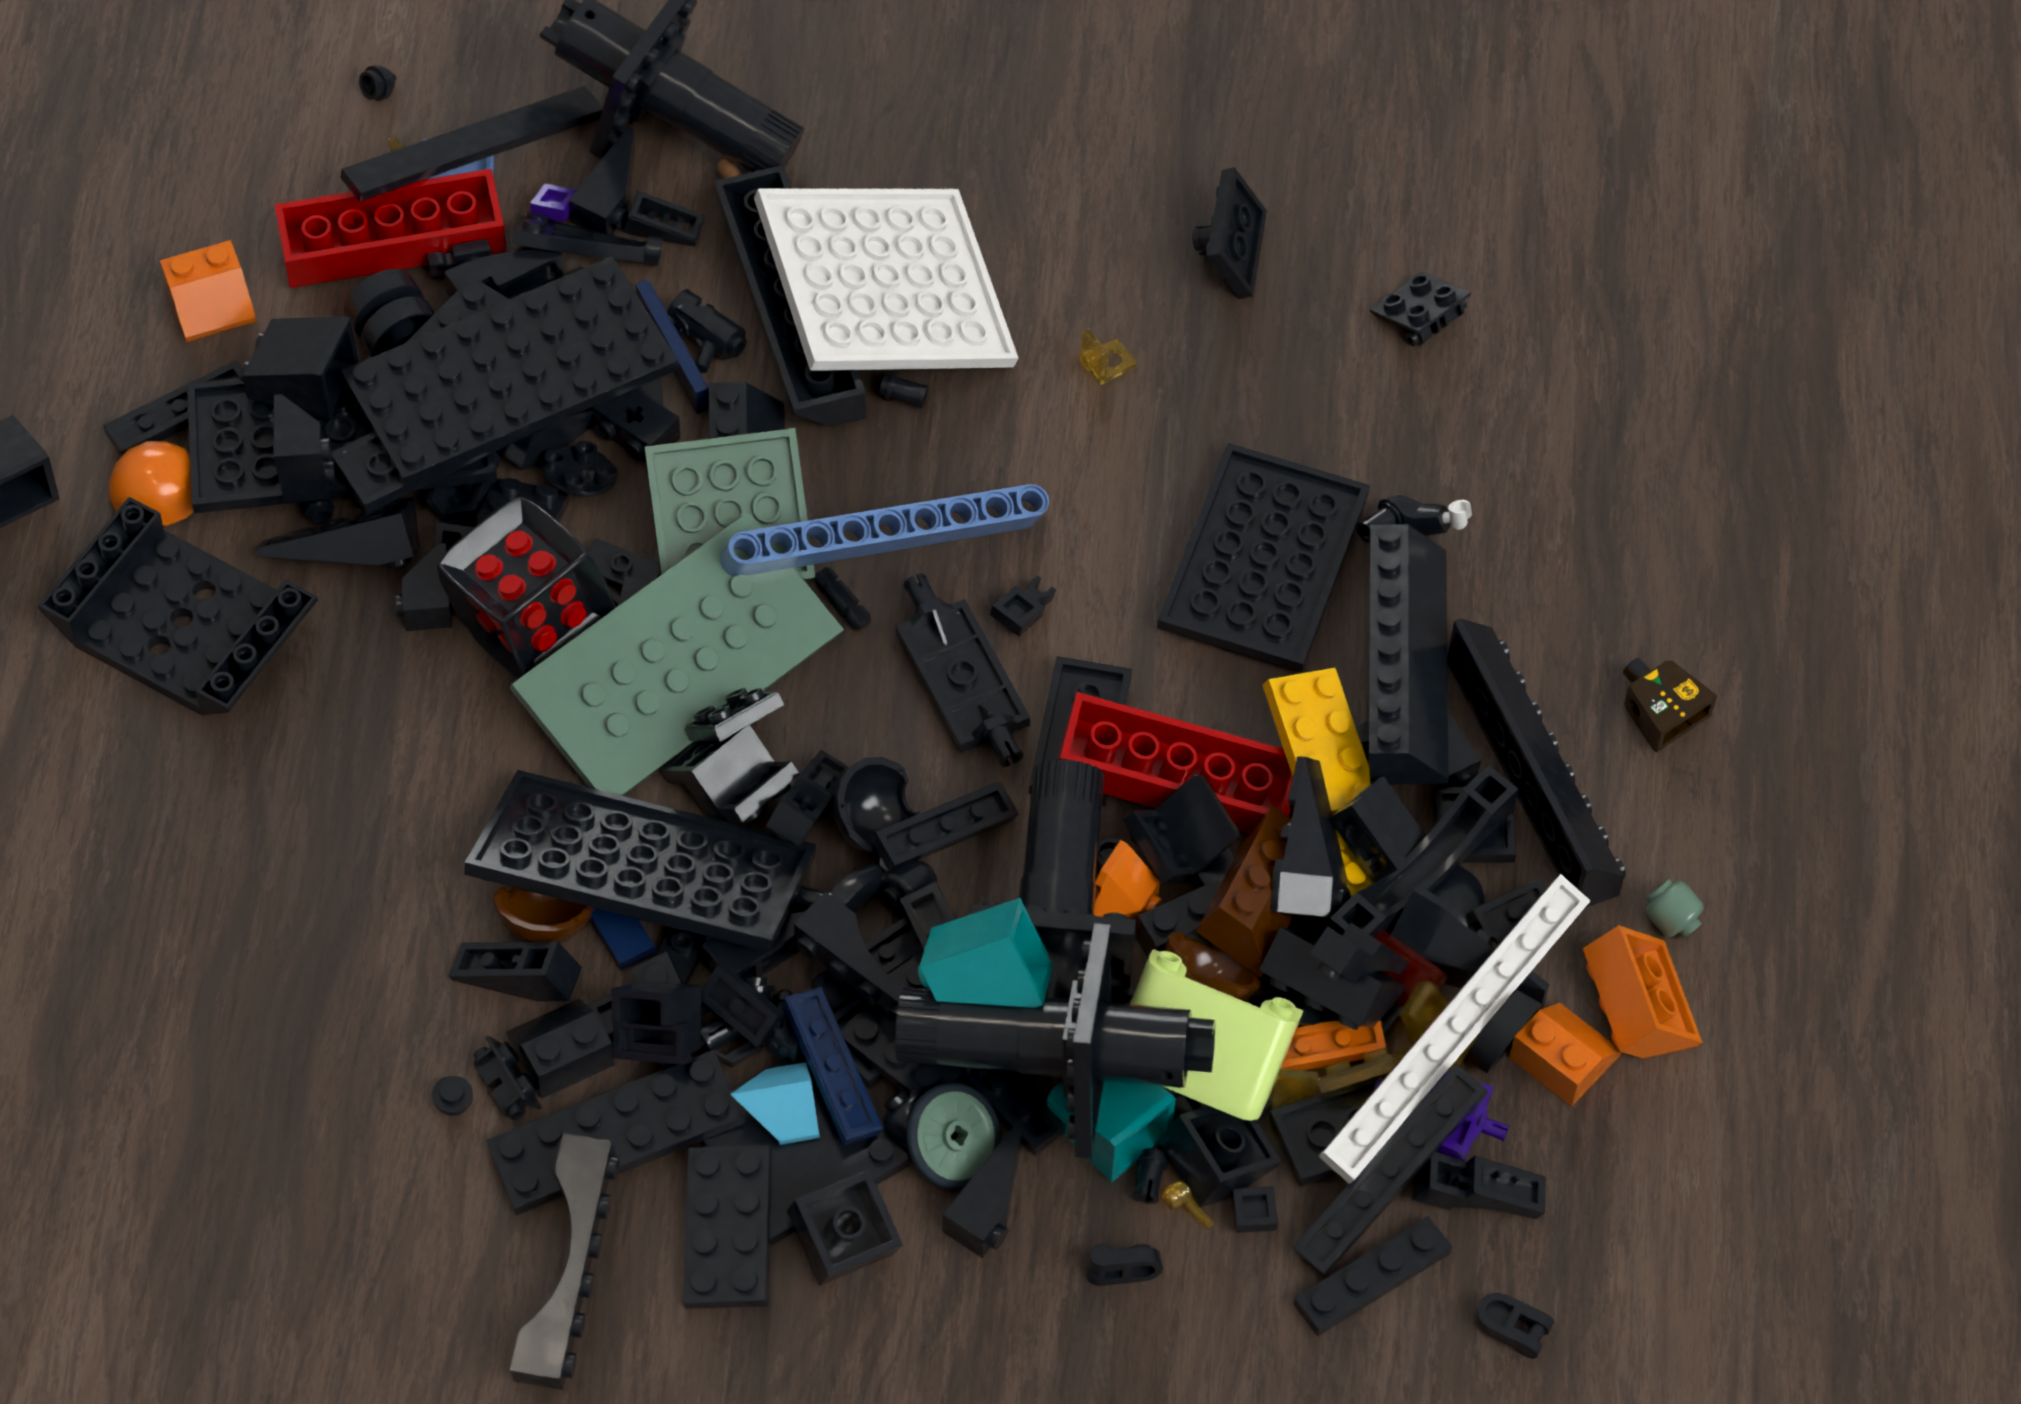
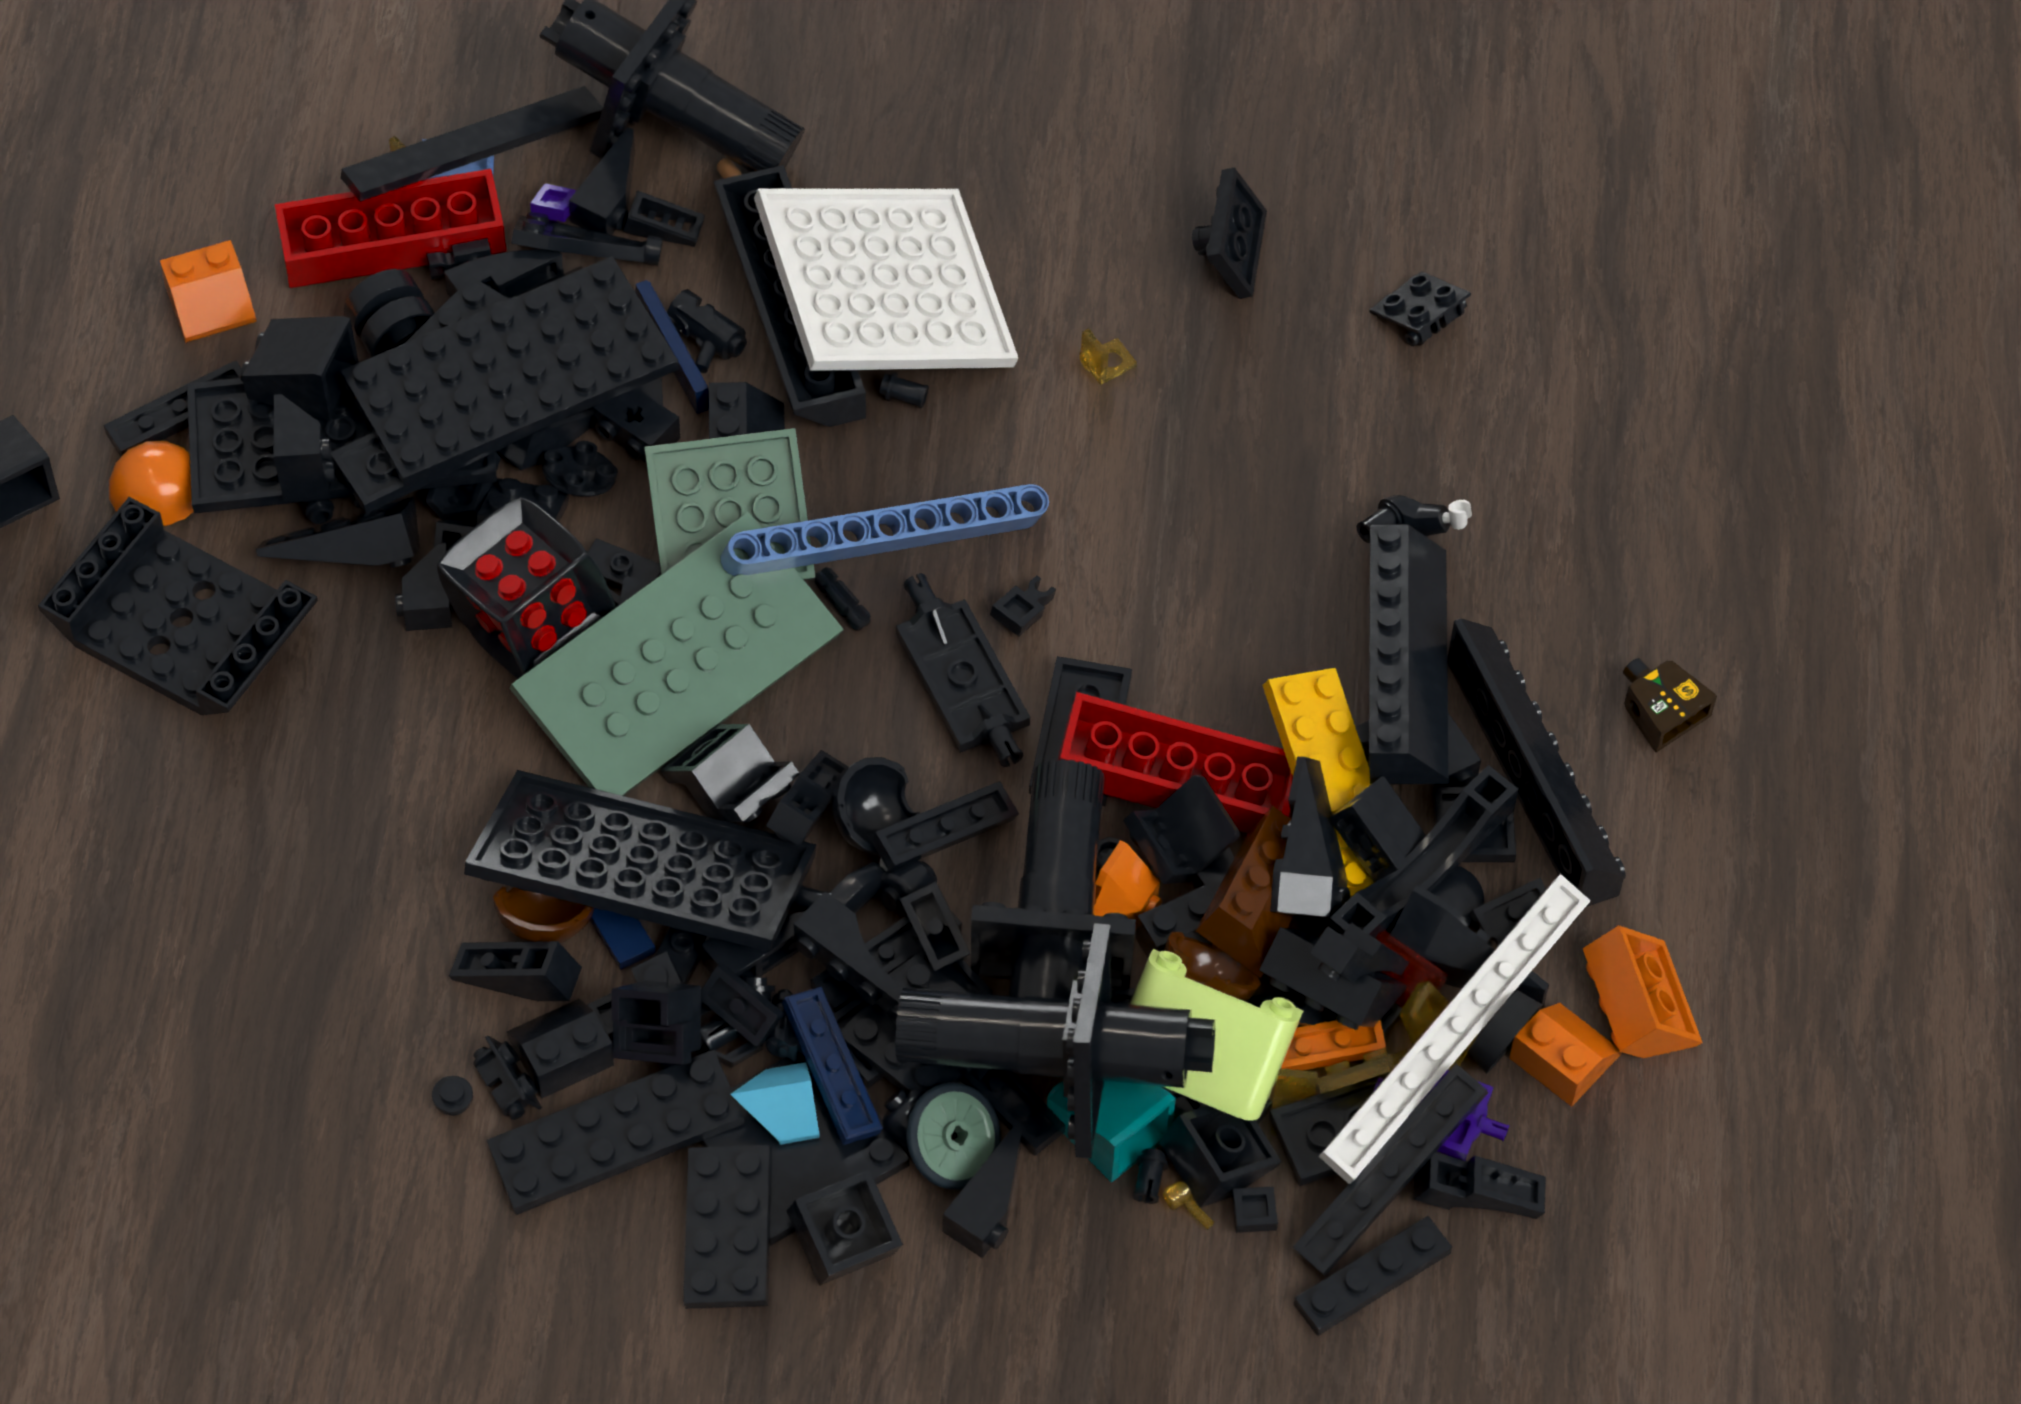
(377, 82): black plate -> none
(546, 1342): black arch -> none
(738, 712): black tile -> none
(987, 959): teal slope -> none
(1123, 1265): black plate -> none
(1264, 557): black plate -> none
(1498, 1316): black plate -> none
(1674, 908): sand green head -> none

